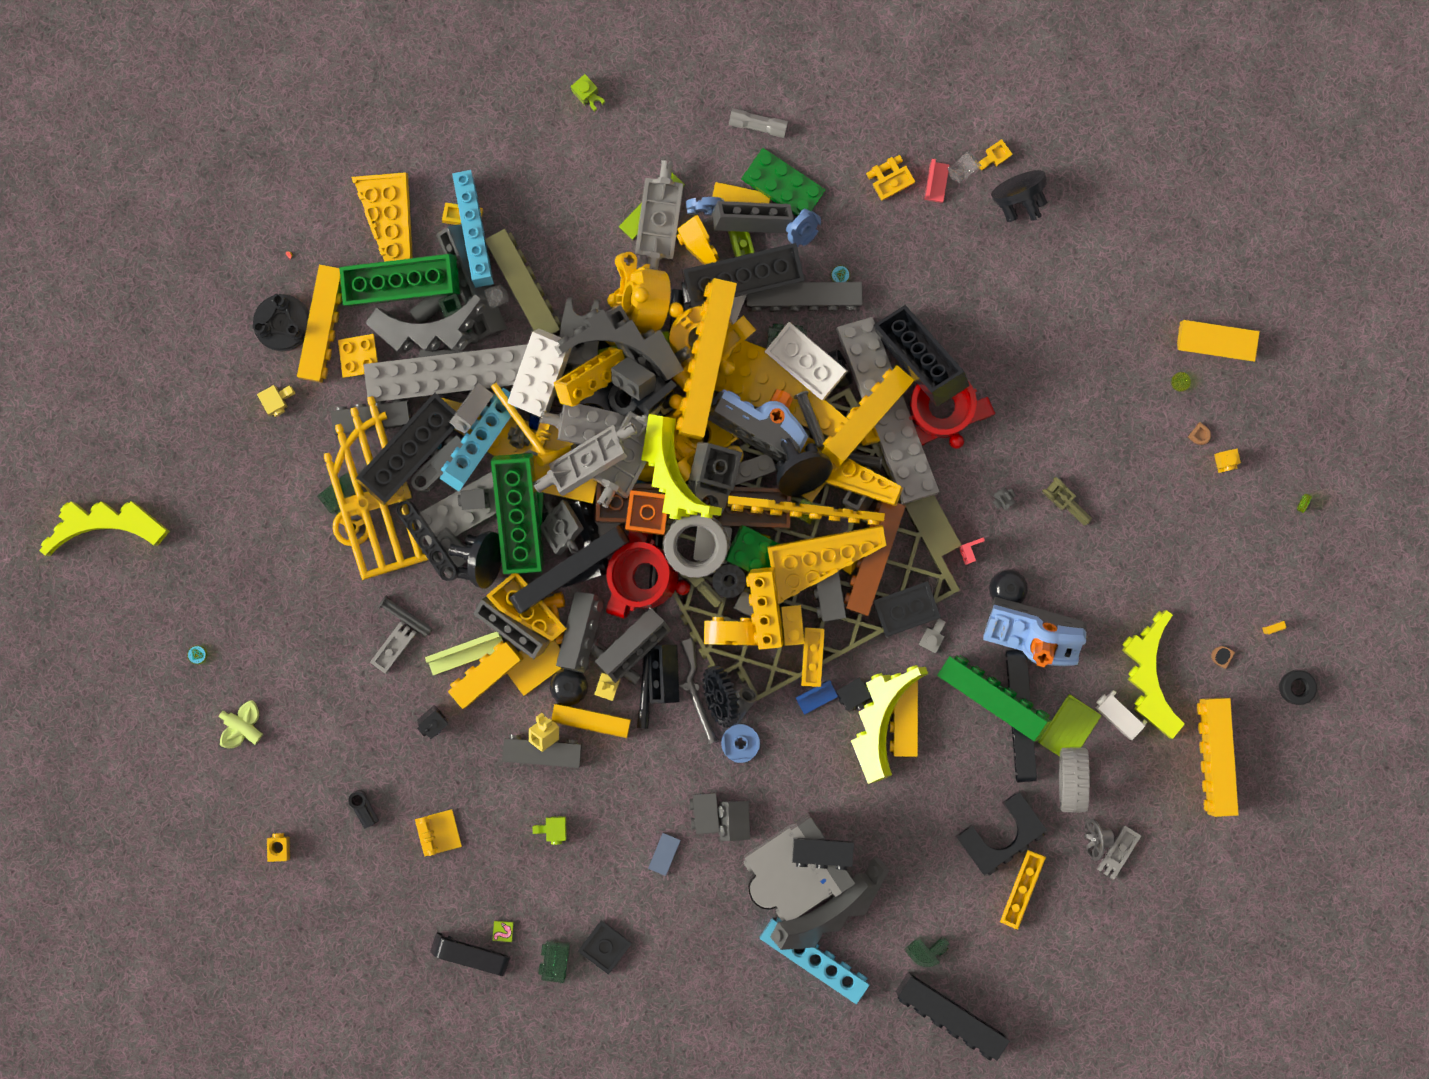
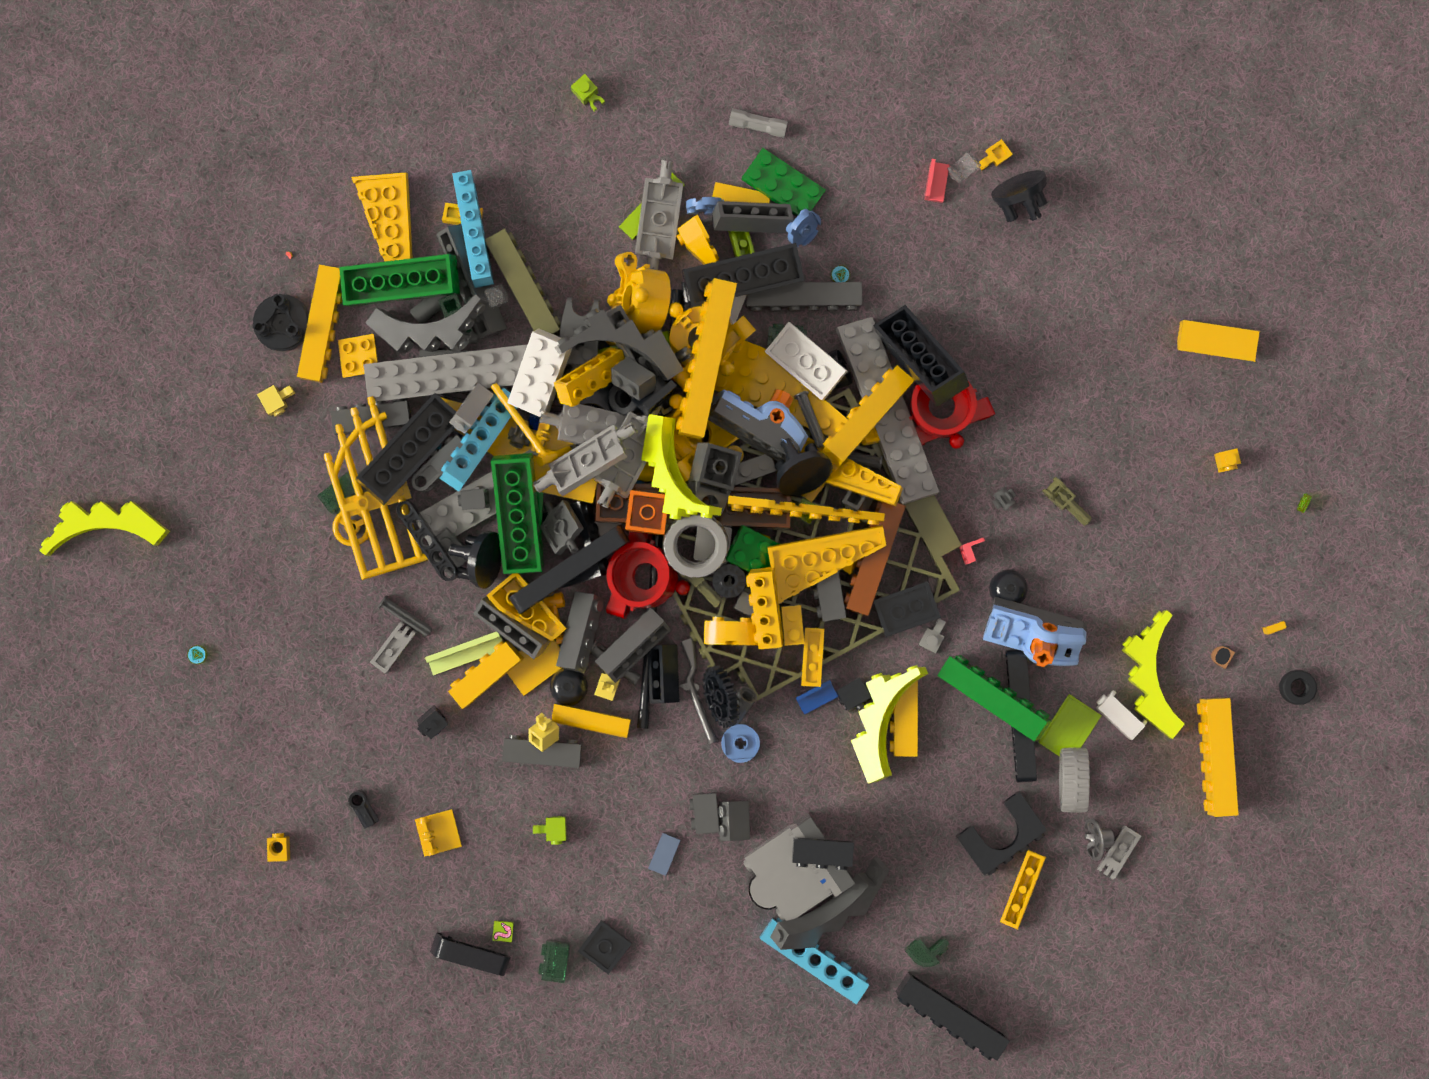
(240, 726): yellowish green plant -> none
(892, 183): yellow plate -> none
(1180, 381): clear neon green tile -> none
(1200, 434): medium nougat tile -> none

